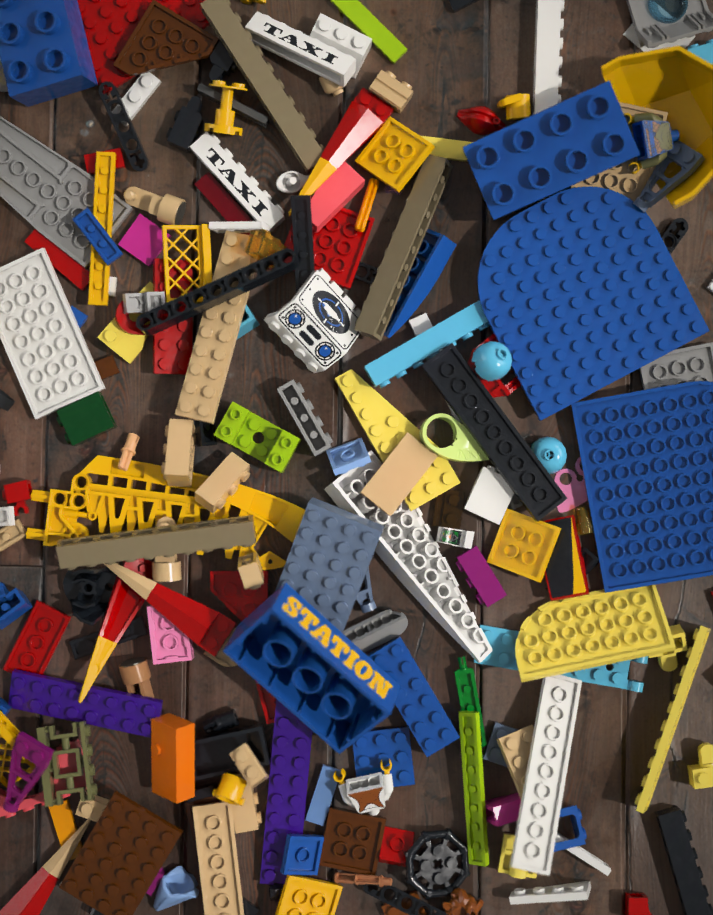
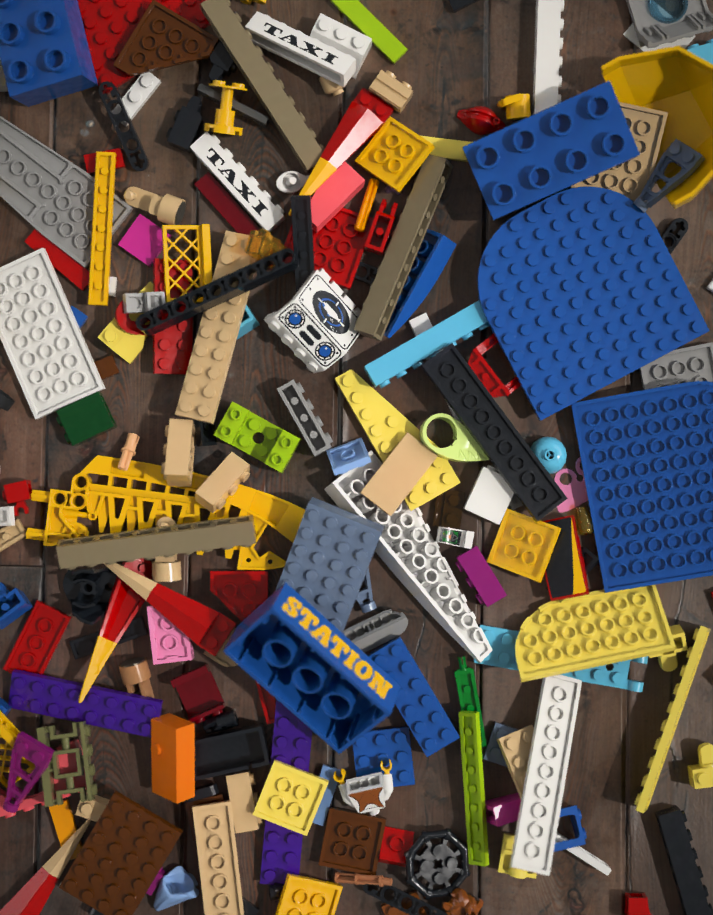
(97, 236): blue tile -> none
(199, 693): none -> dark red panel
(231, 789): yellow piece -> none
(238, 226): white tile -> none
(249, 765): tan brick -> none
(251, 571): tan brick -> none
(290, 797): none -> light yellow plate
(302, 854): blue plate -> none
(380, 229): none -> red hinge
(492, 360): medium azure cylinder -> none
(553, 893): white wing -> none
(652, 139): torso -> none

